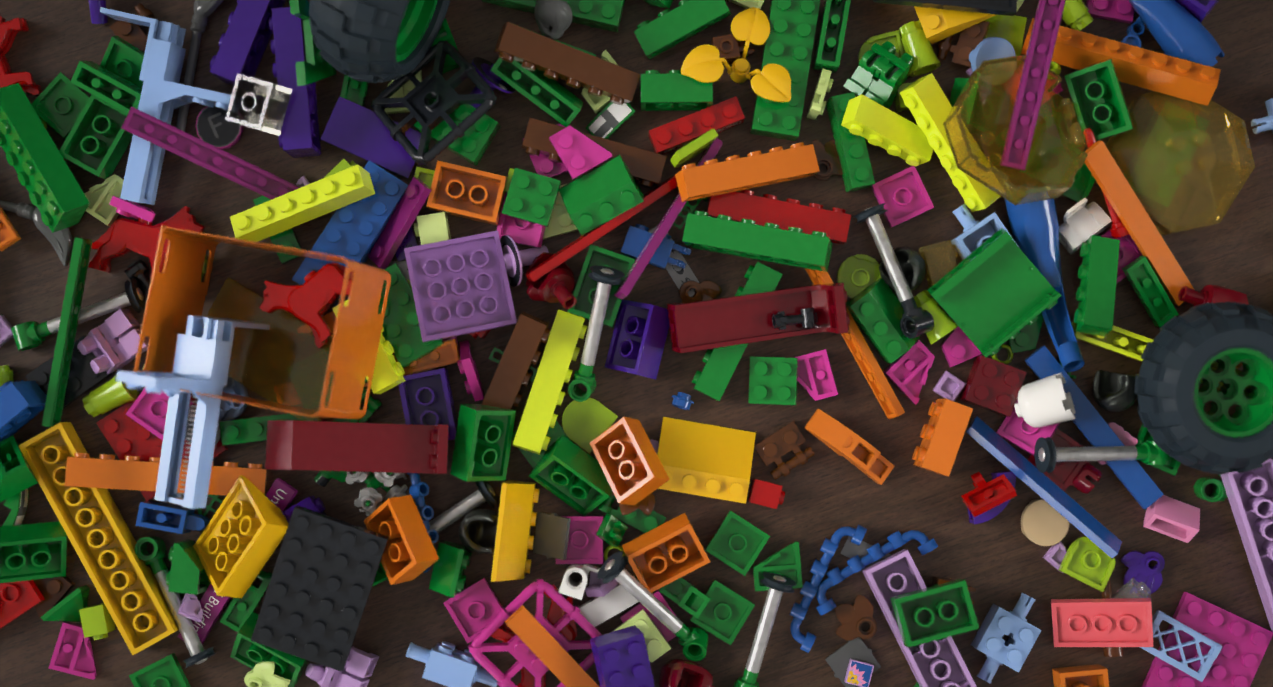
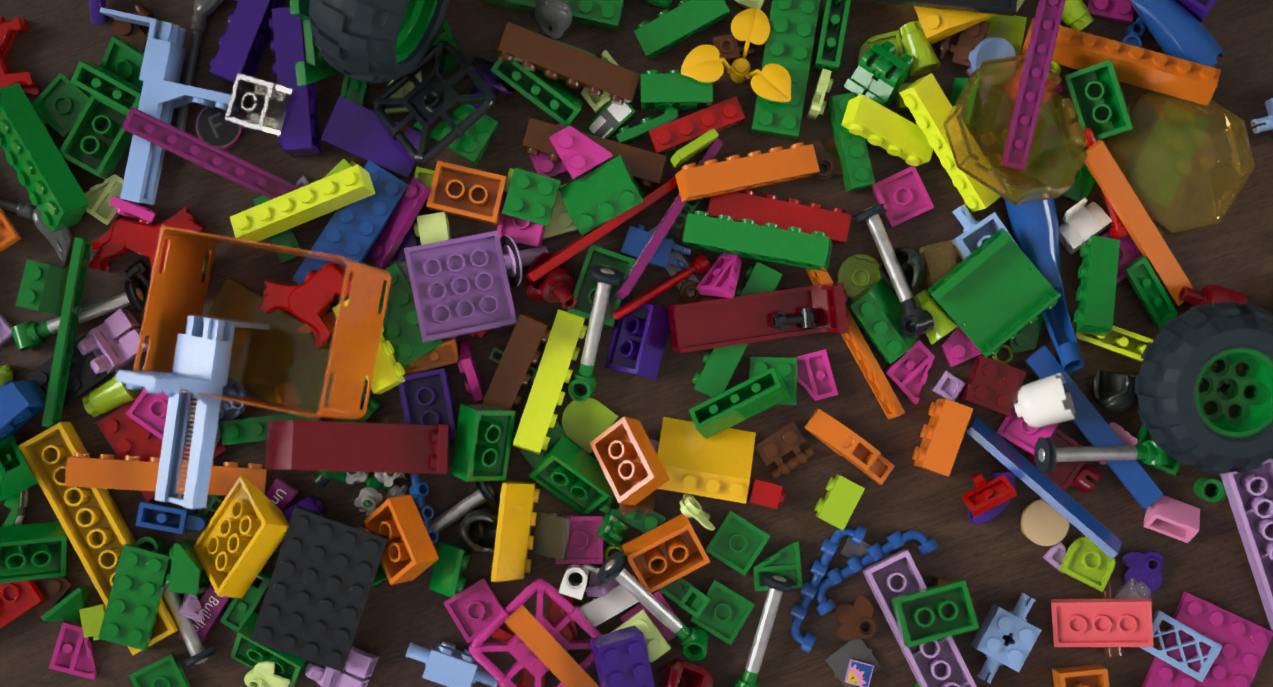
(43, 287): none -> green slope
(135, 597): none -> green plate
(630, 134): none -> green plate
(682, 401): blue plate -> none
(693, 509): none -> yellowish green plate
(698, 265): none -> red piece
(721, 277): none -> dark pink wing
(739, 403): none -> green brick
(839, 501): none -> lime brick

